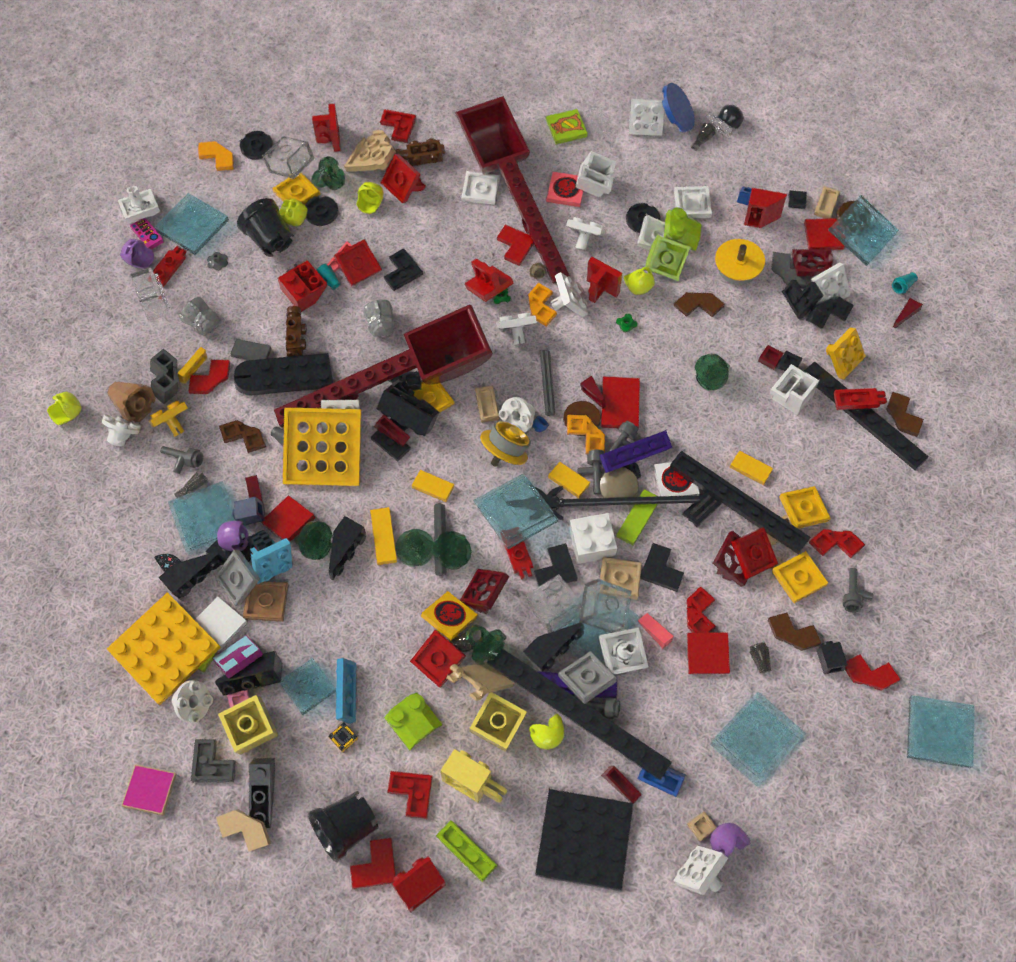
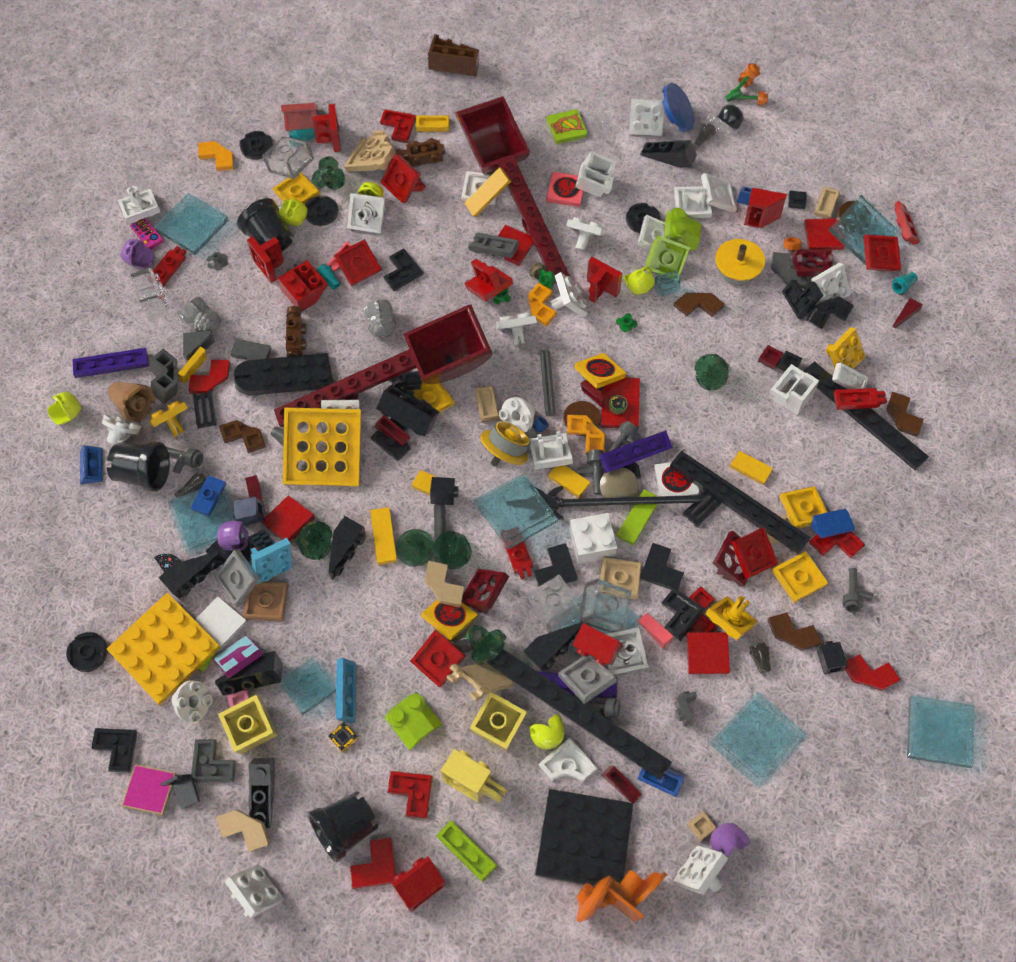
(91, 464): none -> blue slope
(92, 655): none -> black tile
(110, 362): none -> dark purple plate
(120, 743): none -> black tile
(140, 464): none -> black piece
(184, 789): none -> black bracket
(194, 340): none -> dark grey slope
(202, 396): none -> black tile
(208, 496): none -> blue plate
(254, 891): none -> white plate
(266, 256): none -> red bracket
(299, 115): none -> red bracket
(302, 134): none -> teal cone
(358, 218): none -> white plate
(432, 123): none -> yellow tile
(443, 491): none -> black brick
(445, 592): none -> tan tile
(452, 58): none -> reddish brown wedge
(488, 192): none -> yellow tile
(494, 245): none -> dark grey plate
(547, 278): none -> green plate
(550, 451): none -> white plate
(568, 761): none -> white tile
(597, 644): none -> red brick
(600, 370): none -> yellow tile
(618, 405): none -> tile
(623, 896): none -> orange piece
(667, 284): none -> clear light blue piece
(674, 153): none -> black slope
(682, 709): none -> dark grey bracket
(686, 613): none -> black tile
(719, 192): none -> white tile
(732, 616): none -> yellow plate
(746, 79): none -> orange plant
(792, 243): none -> orange tile
(832, 523): none -> blue slope
(849, 377): none -> white plate
(882, 253): none -> red tile
(906, 223): none -> red hinge

